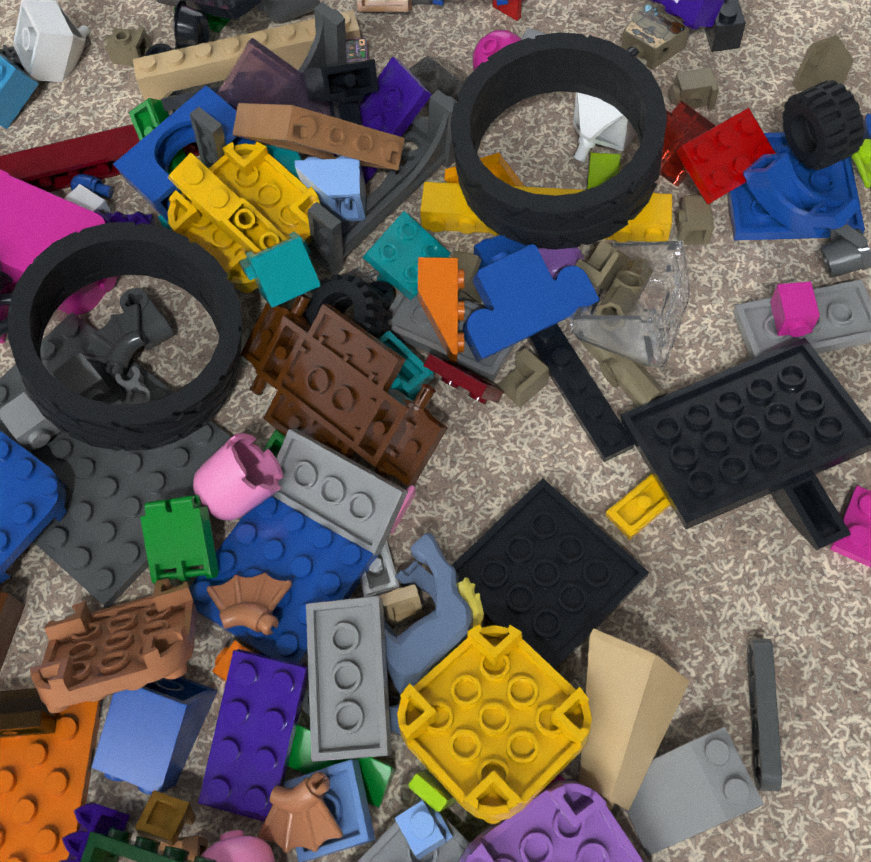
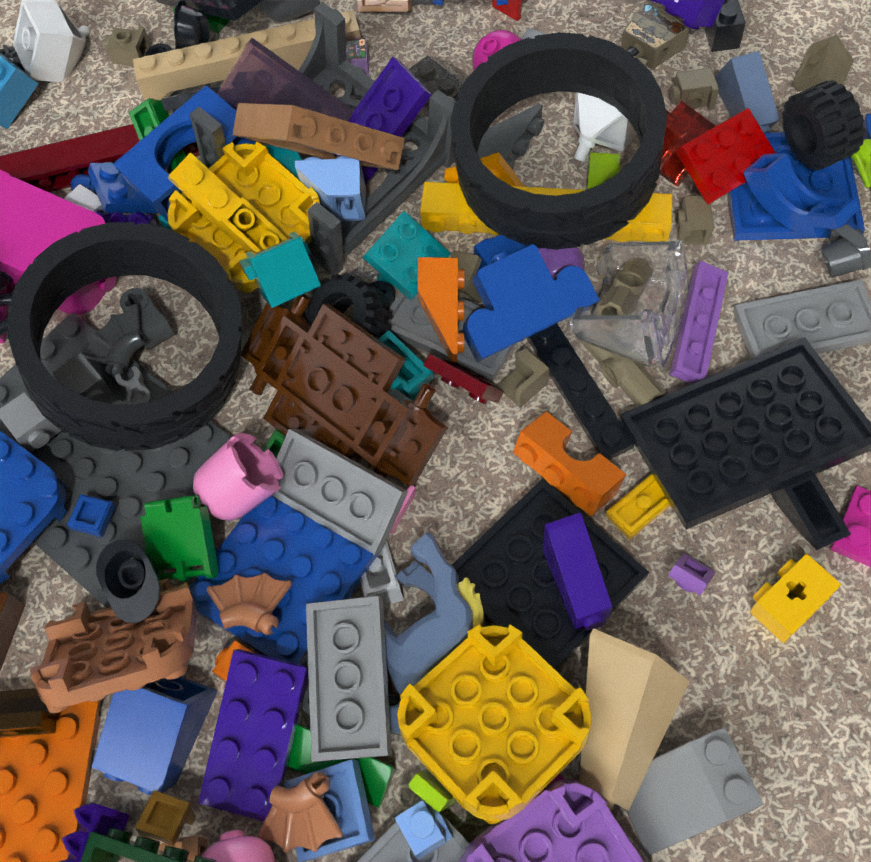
(91, 515): none -> blue tile
(115, 192): none -> blue plate
(128, 580): none -> black piece
(342, 86): black brick -> none
(402, 605): tan plate -> none
(513, 135): none -> dark grey slope
(576, 572): none -> dark purple slope
(585, 483): none -> orange arch
(603, 265): dark tan panel -> none
(691, 574): none -> medium lavender plate
(699, 323): none -> medium lavender plate
(746, 85): none -> sand blue slope
(764, 715): dark grey beam -> none
(794, 309): dark pink brick -> none
(808, 582): none -> yellow brick

